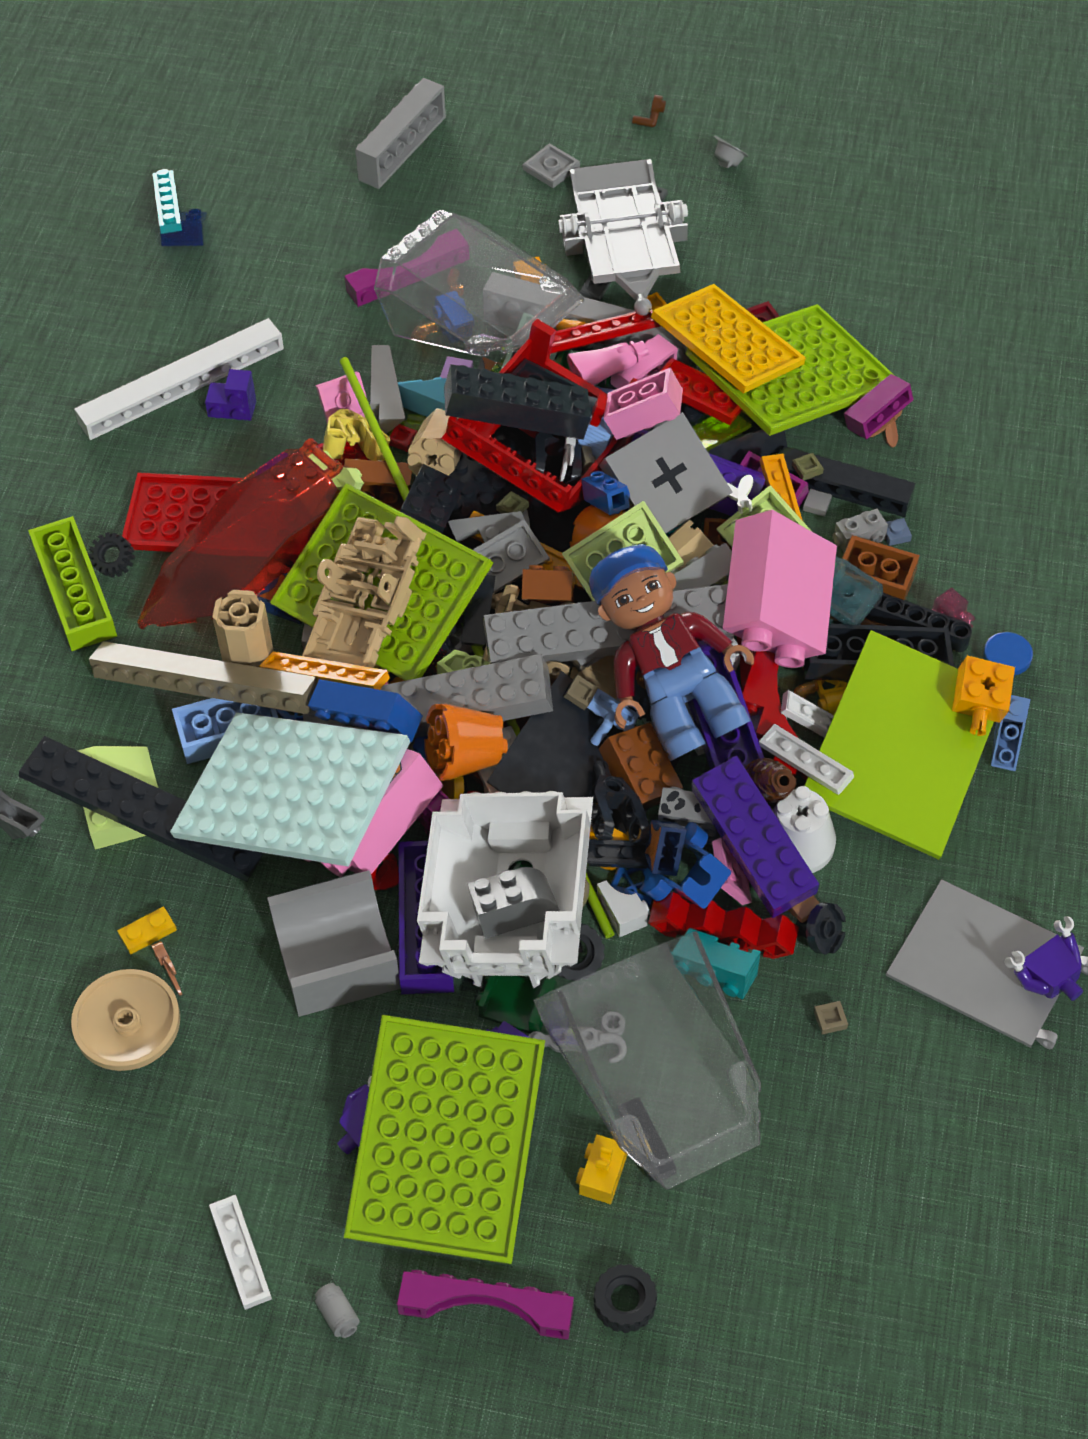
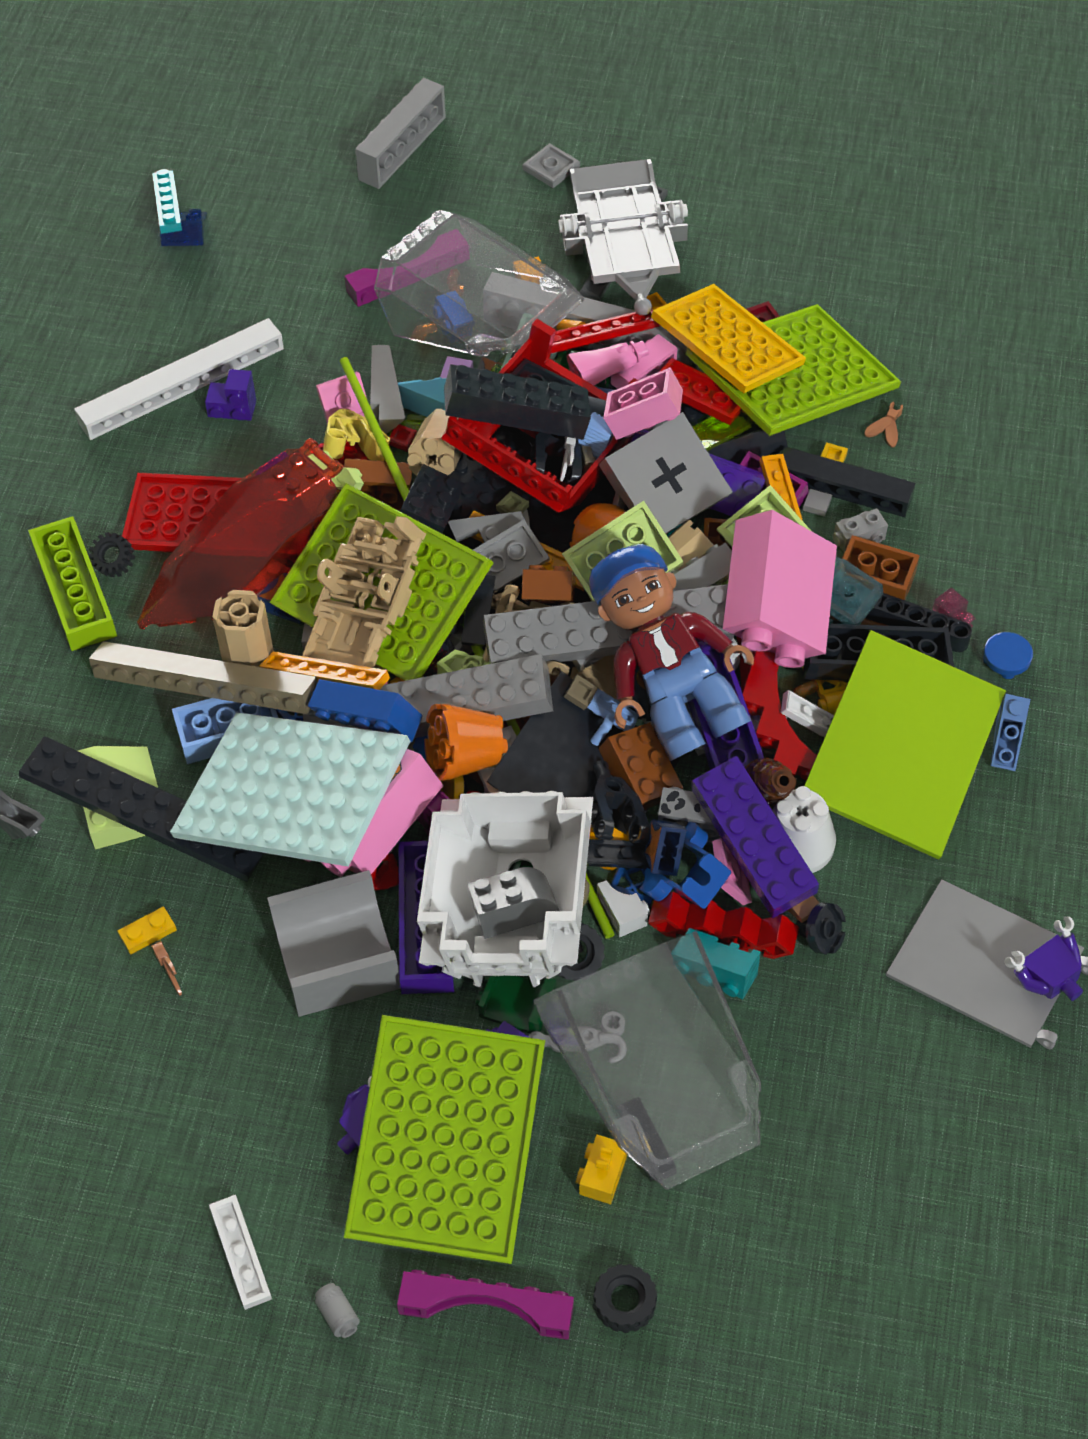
(125, 1019): tan dish -> none
(598, 410): red tile -> none
(605, 492): blue brick -> none
(657, 106): reddish brown plate -> none
(728, 154): light grey piece -> none
(740, 494): white piece -> none
(806, 759): white plate -> none
(807, 466): olive tile -> none
(830, 1017): dark tan plate -> none
(834, 452): none -> yellow plate
(878, 406): magenta brick -> none
(897, 532): sand blue plate -> none
(983, 692): light orange brick -> none

